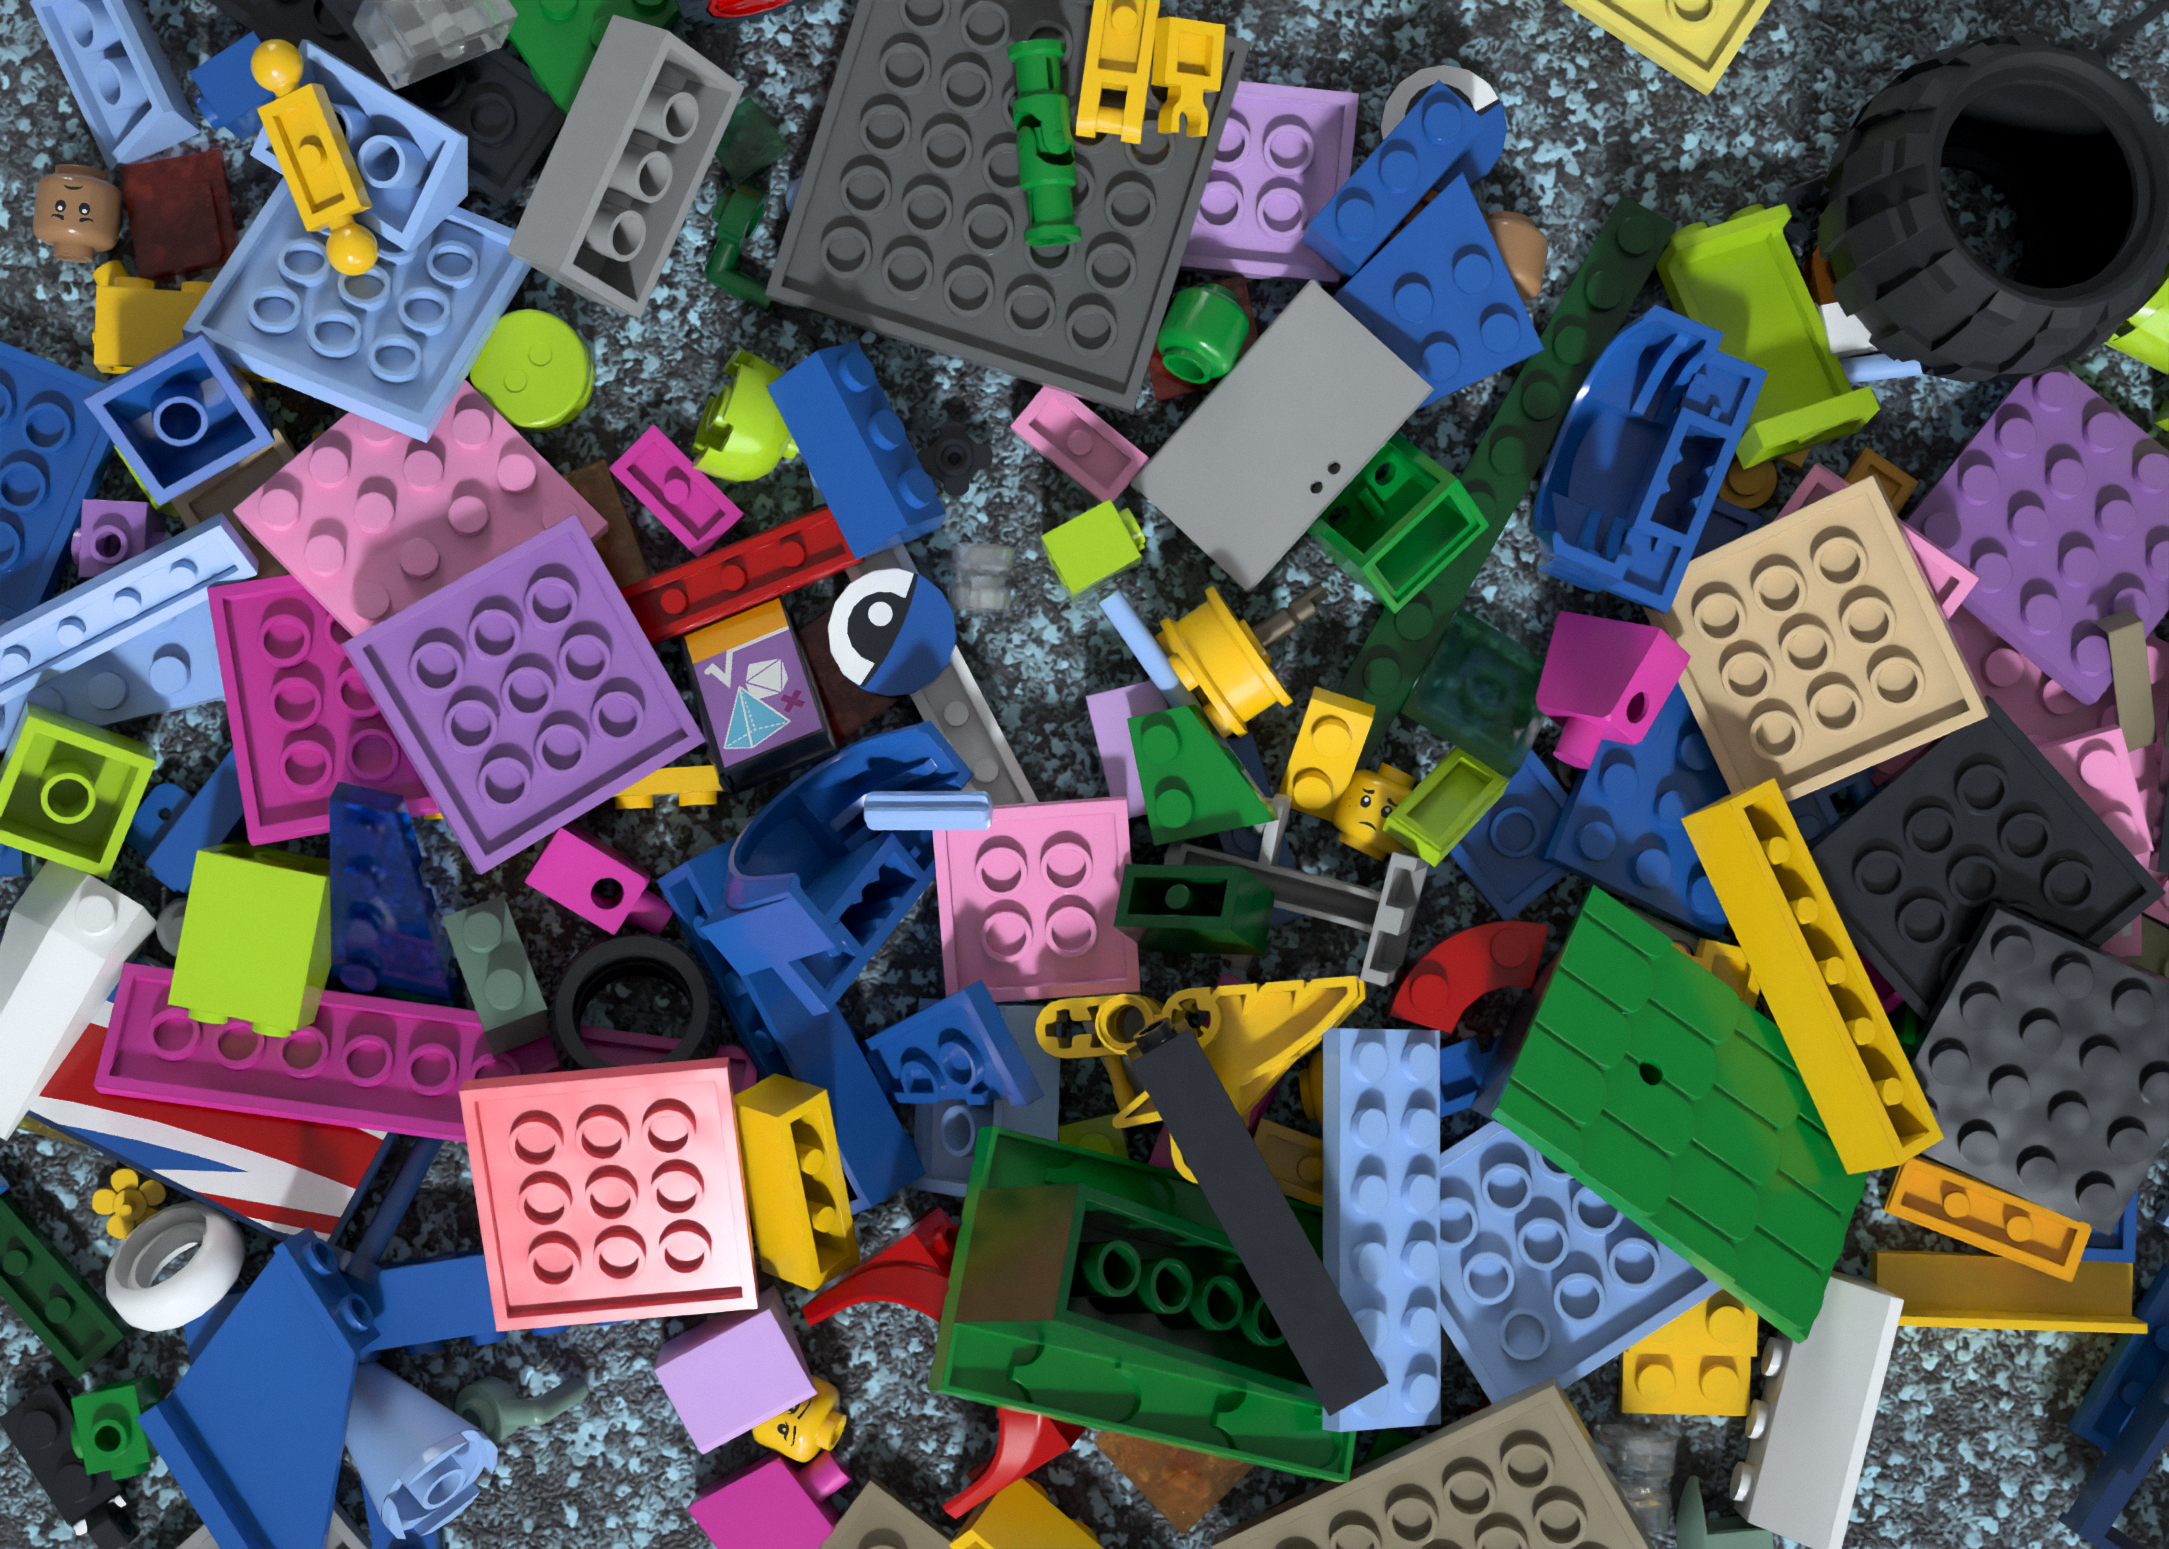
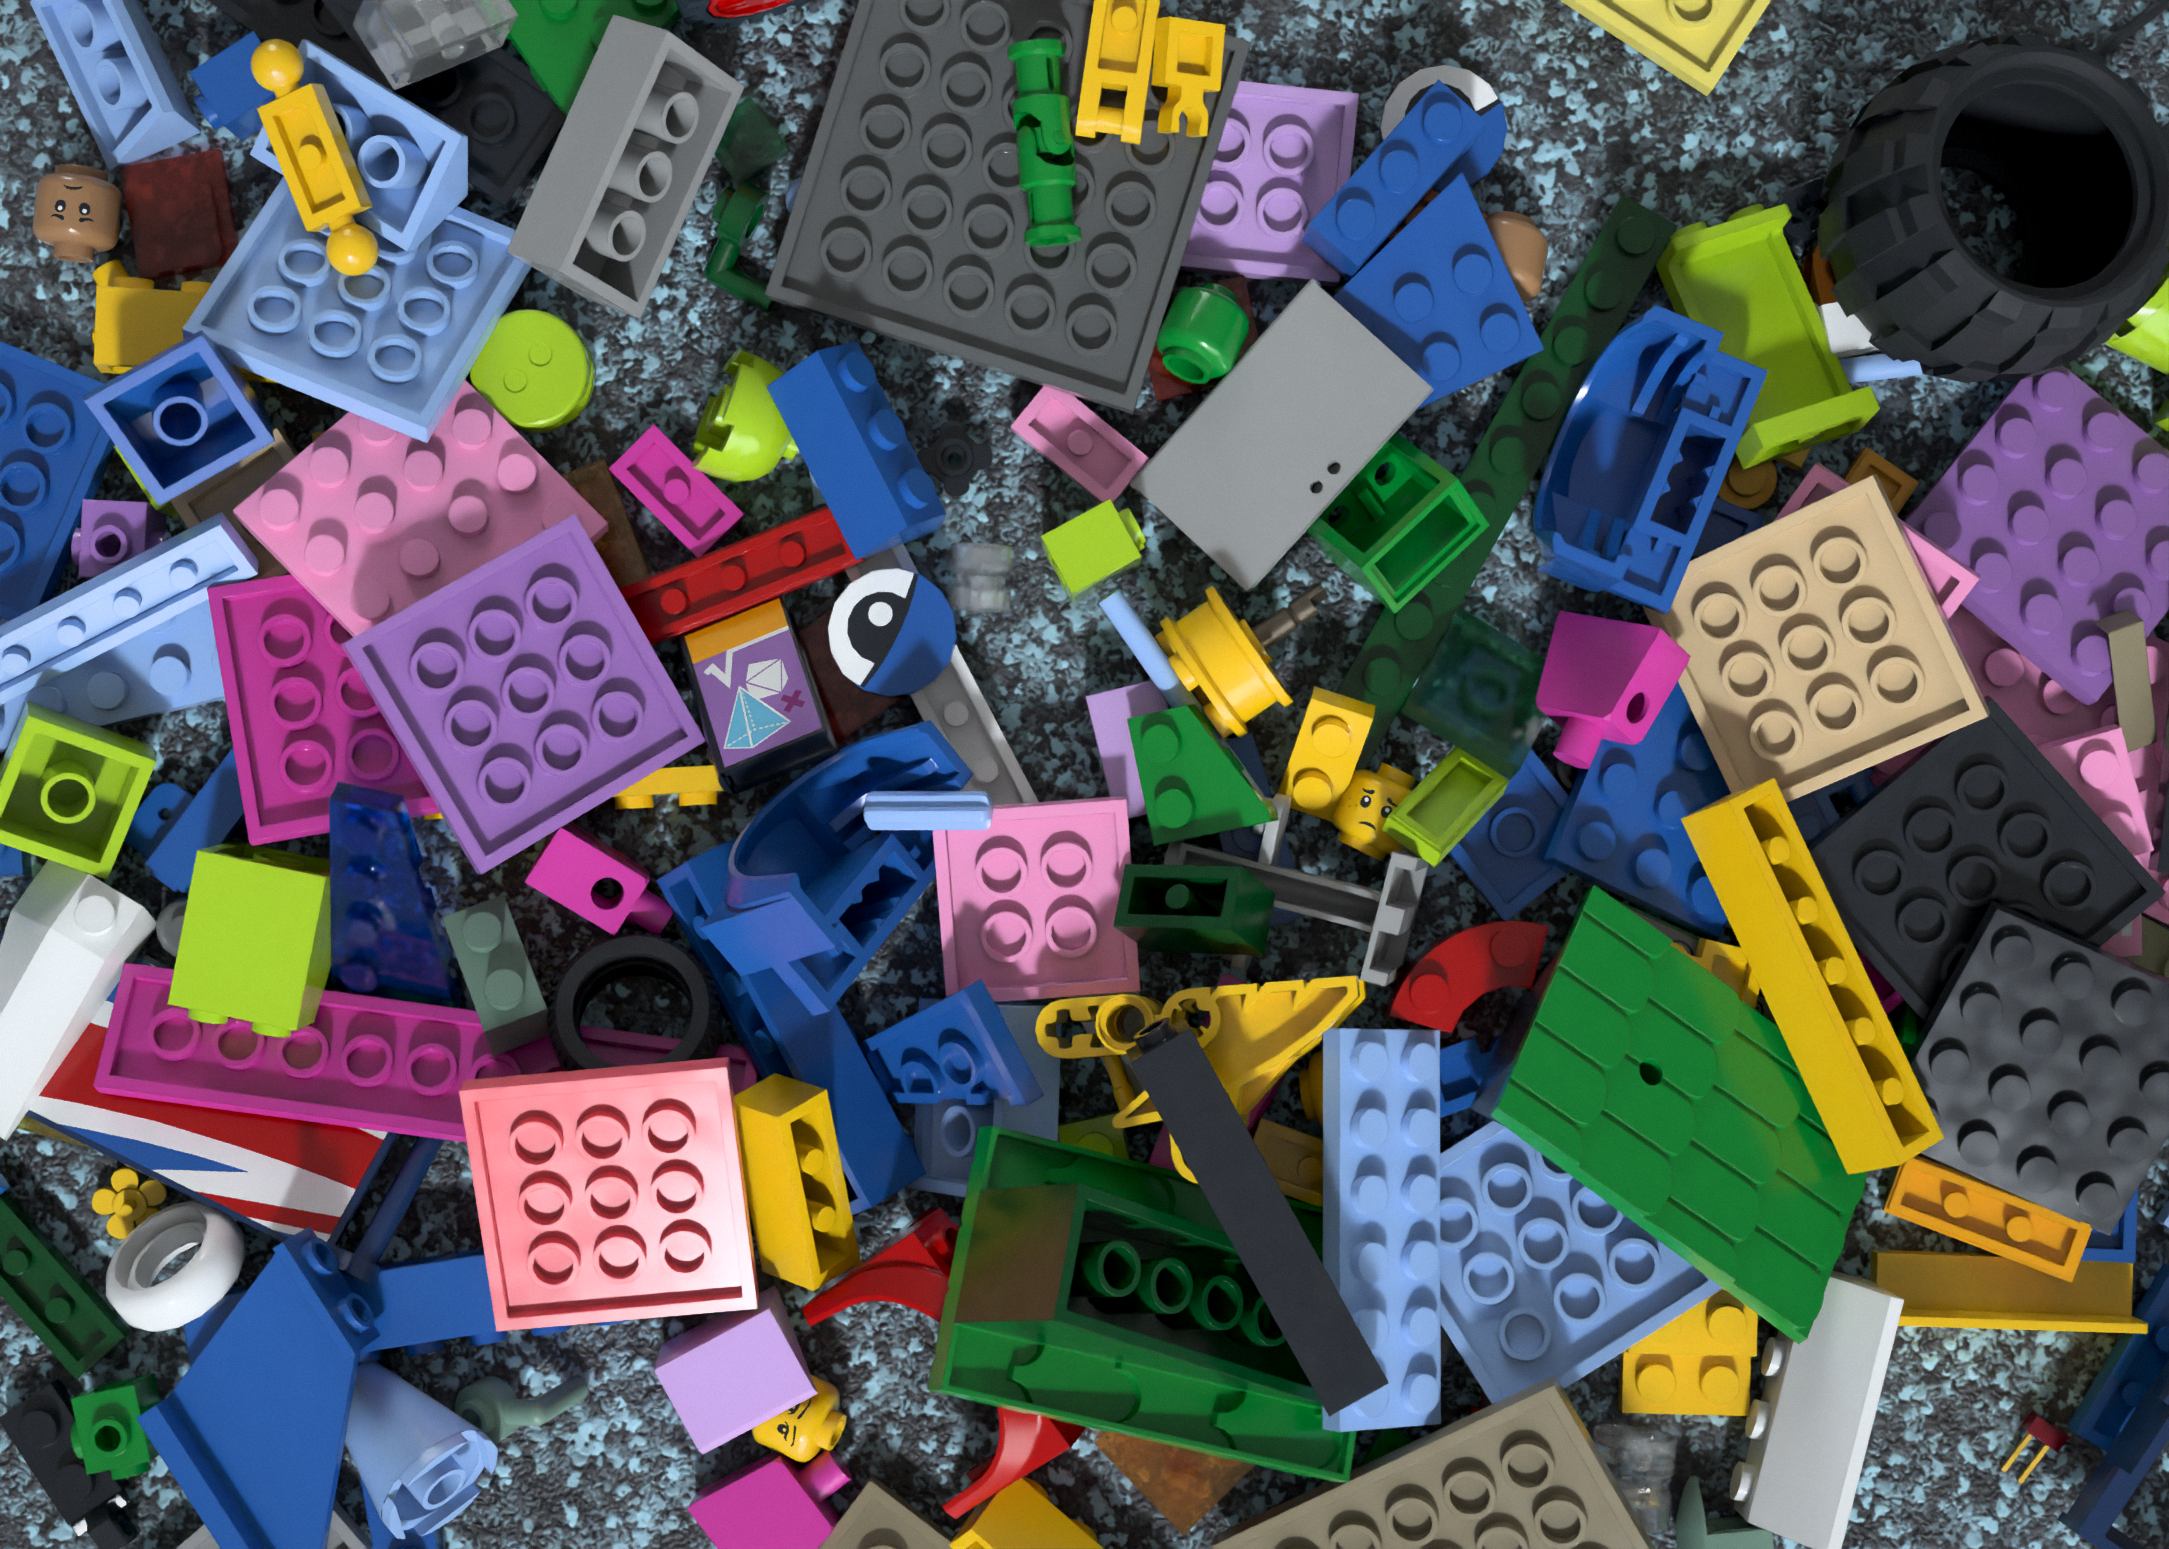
(2043, 1430): none -> dark red piece

